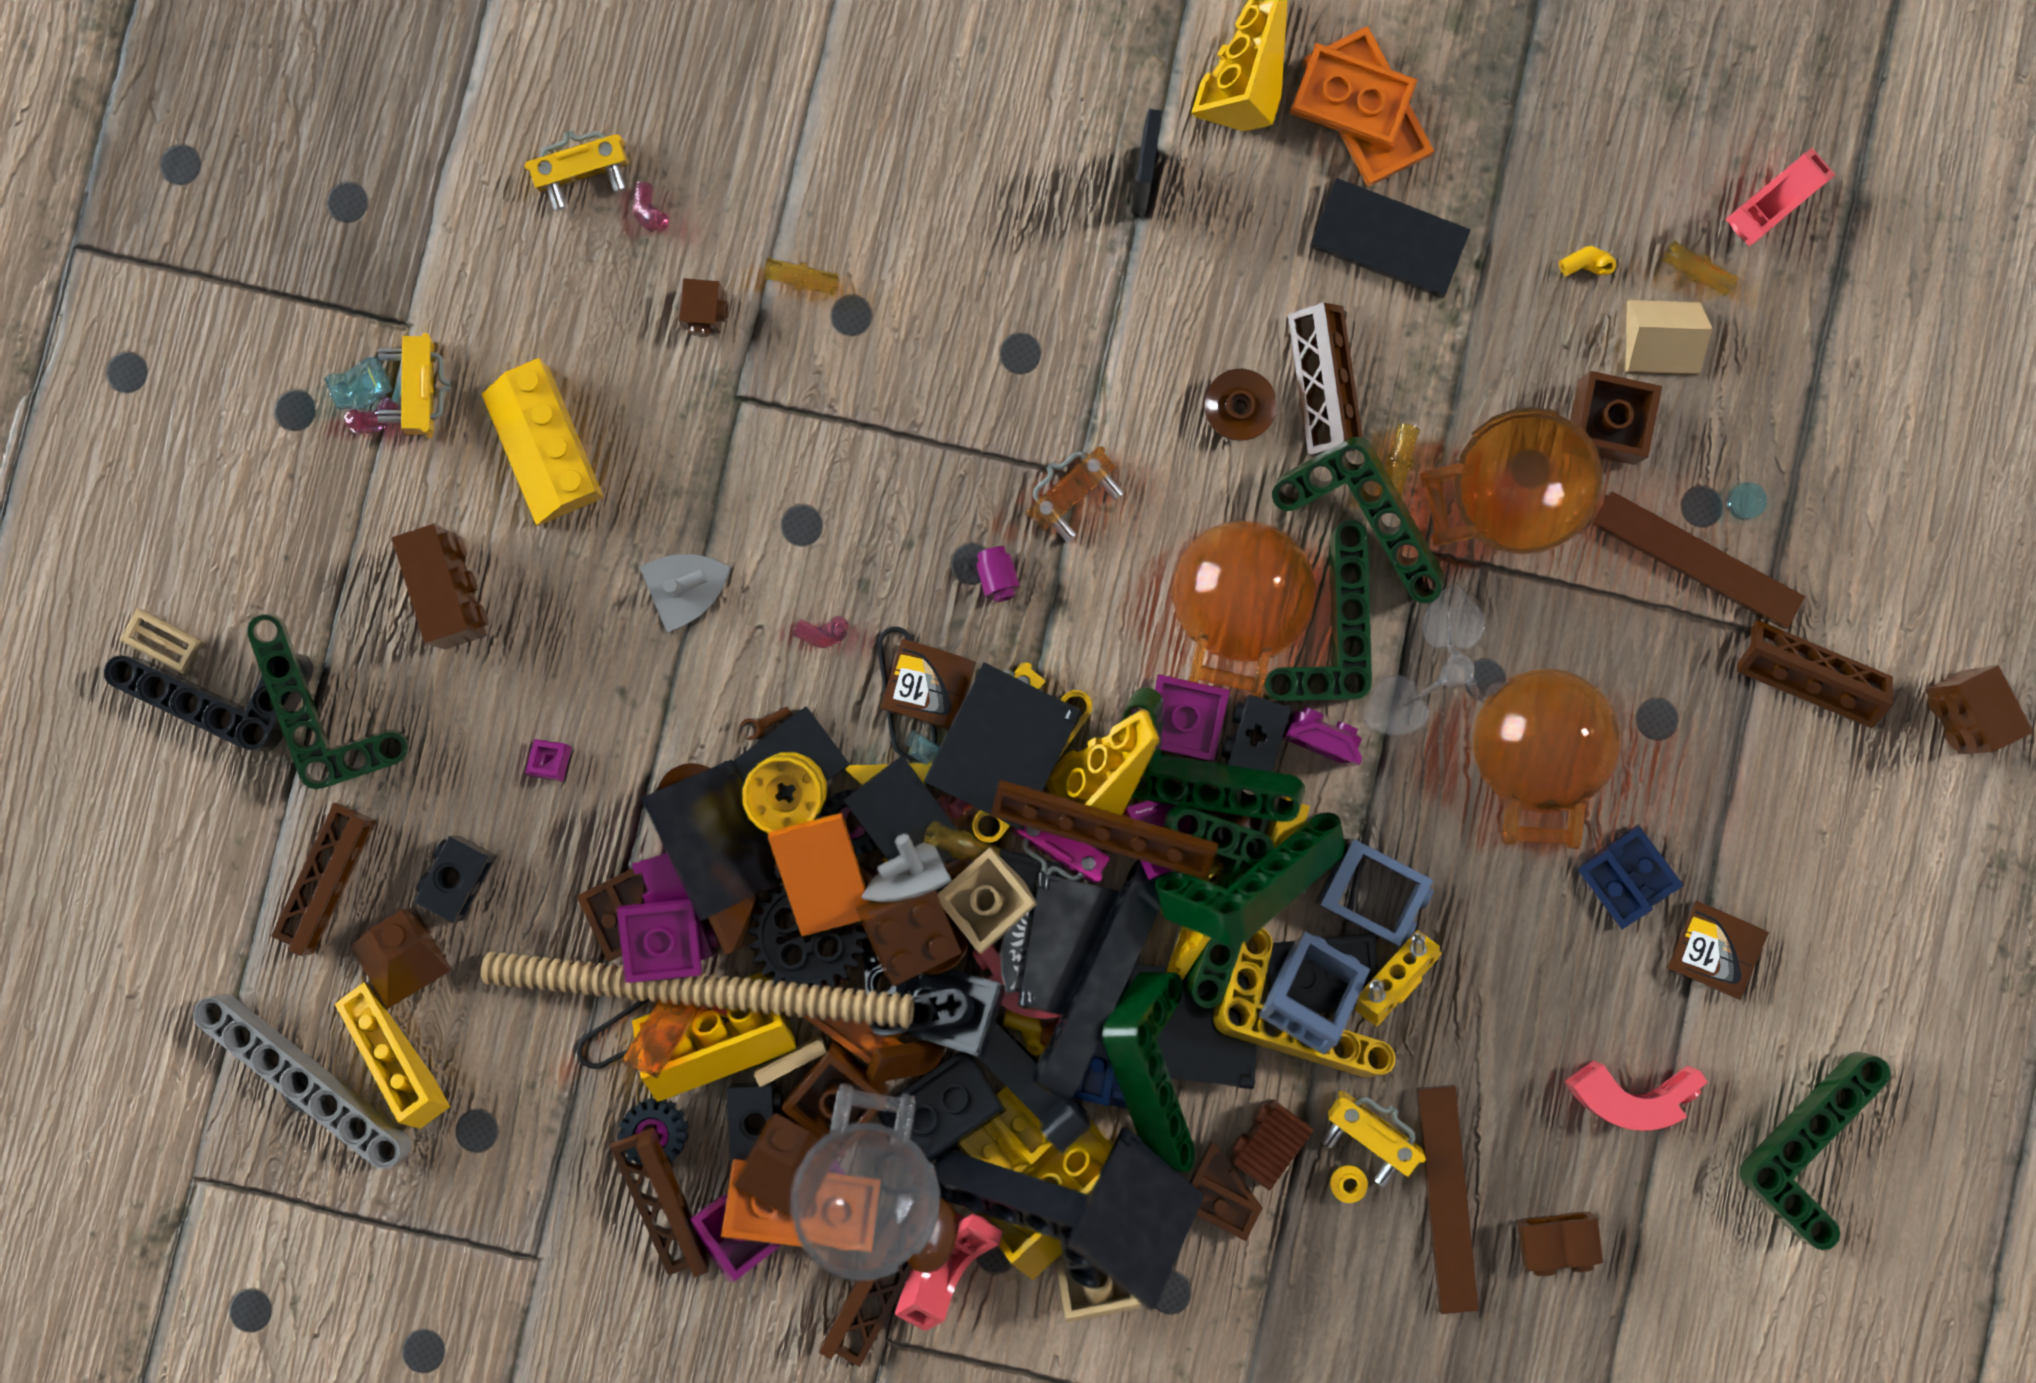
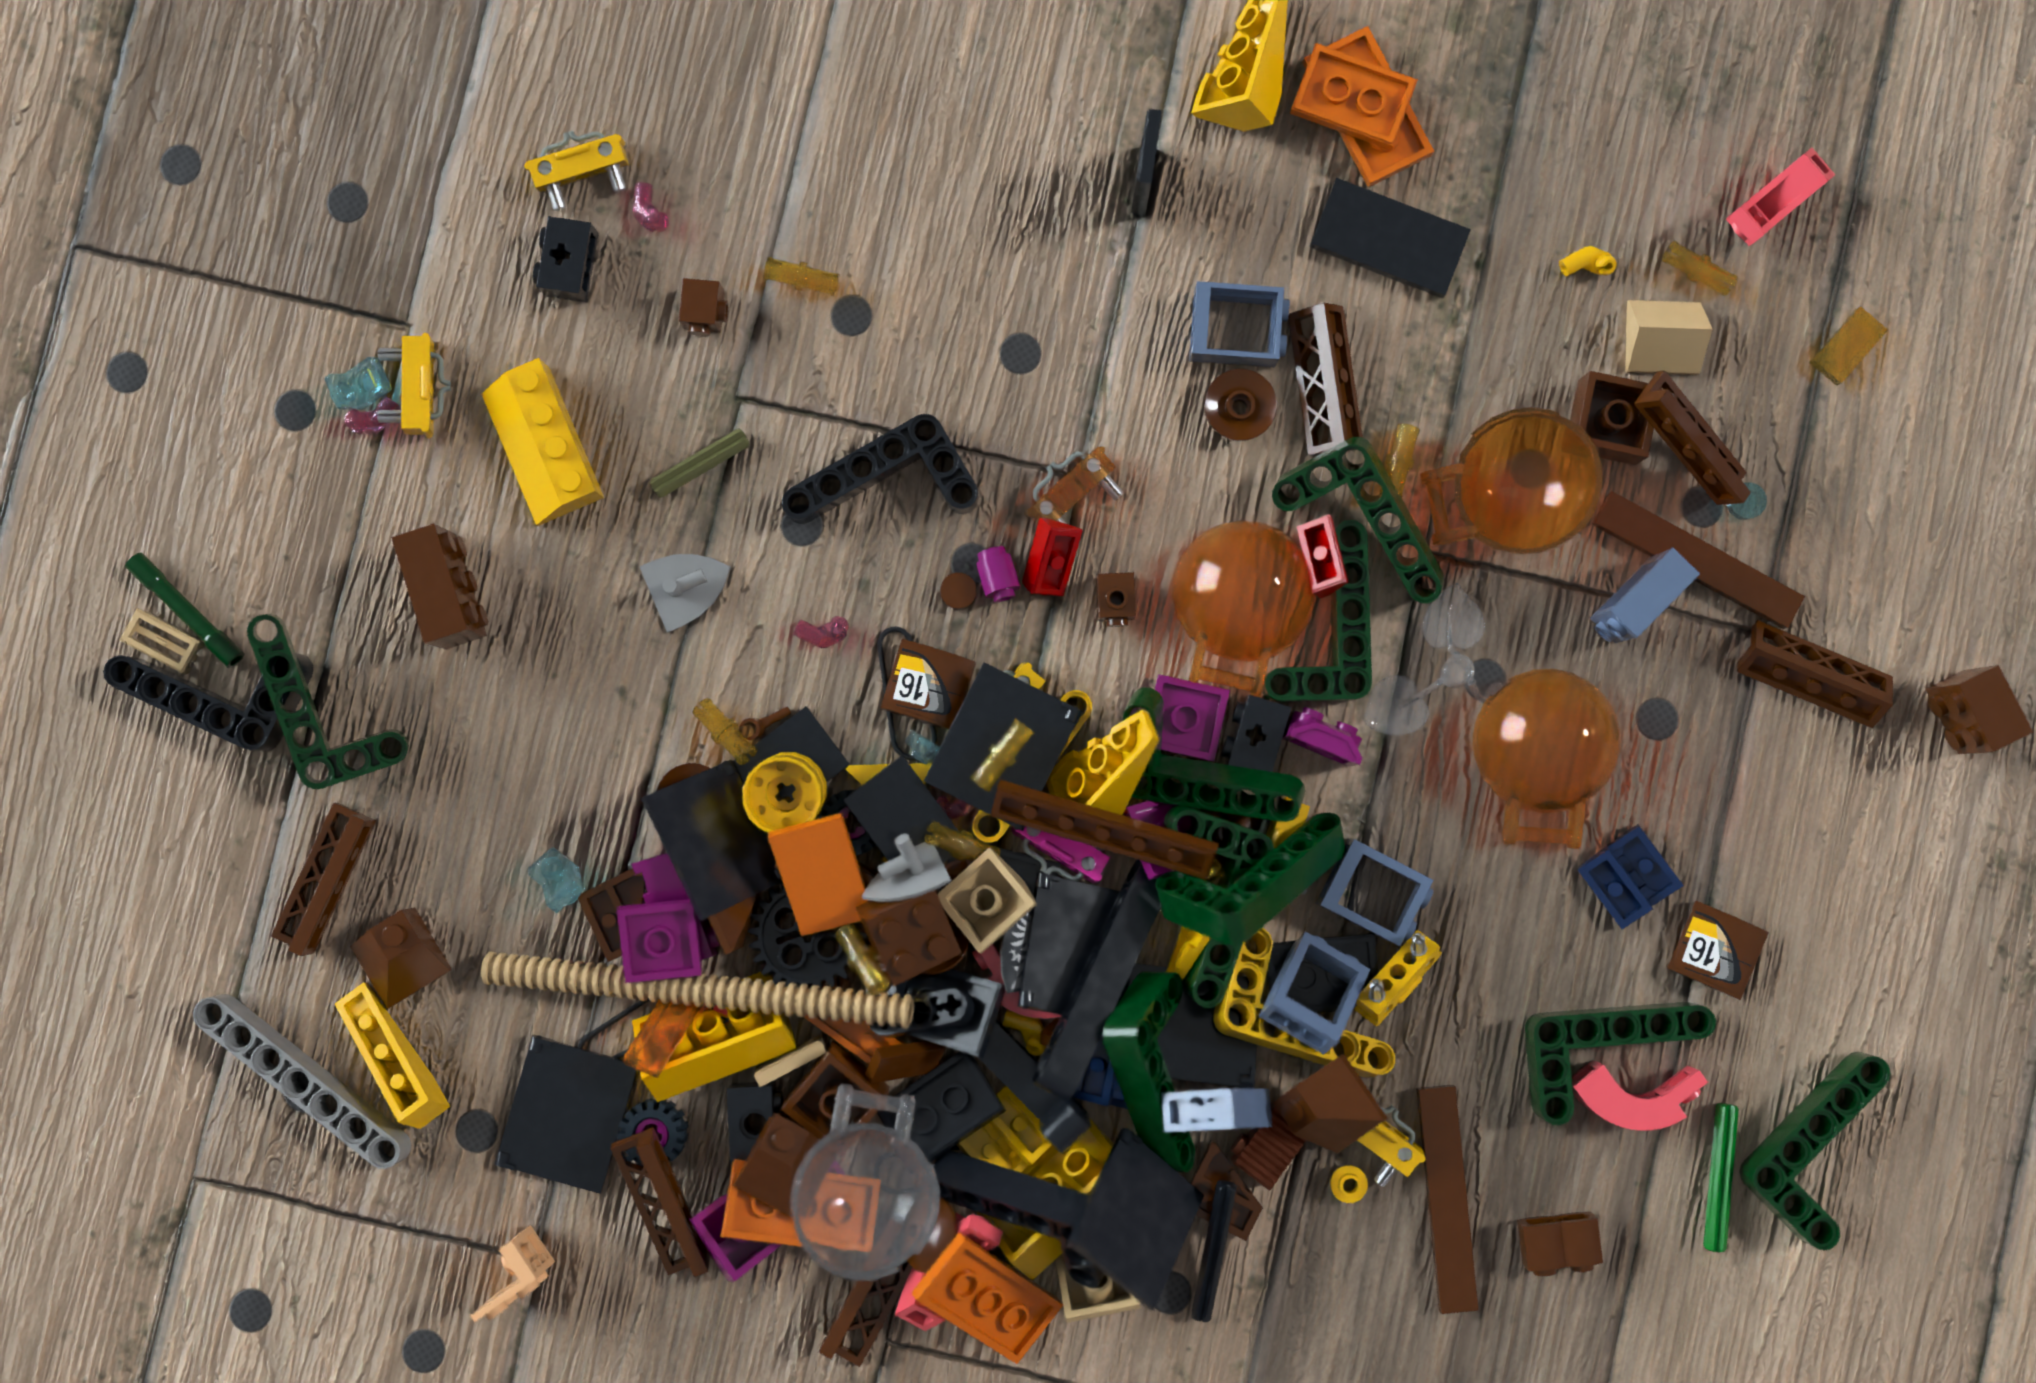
(156, 582): none -> dark green piece
(473, 867): black brick -> none
(527, 1260): none -> light nougat bracket
(548, 760): magenta tile -> none
(558, 878): none -> clear light blue bracket
(566, 1114): none -> black piece
(573, 277): none -> black brick
(699, 463): none -> olive axle
(724, 731): none -> clear yellow pin
(862, 959): none -> clear yellow pin
(884, 467): none -> black beam
(958, 591): none -> reddish brown tile
(987, 1298): none -> orange plate
(1002, 755): none -> clear yellow pin
(1051, 557): none -> red slope
(1116, 598): none -> reddish brown brick
(1213, 1250): none -> black axle
(1216, 1110): none -> window
(1239, 293): none -> sand blue window
(1322, 556): none -> red slope
(1331, 1107): none -> reddish brown slope
(1600, 1034): none -> dark green beam
(1644, 596): none -> sand blue window
(1692, 440): none -> reddish brown fence
(1721, 1177): none -> green axle
(1848, 346): none -> clear yellow tile

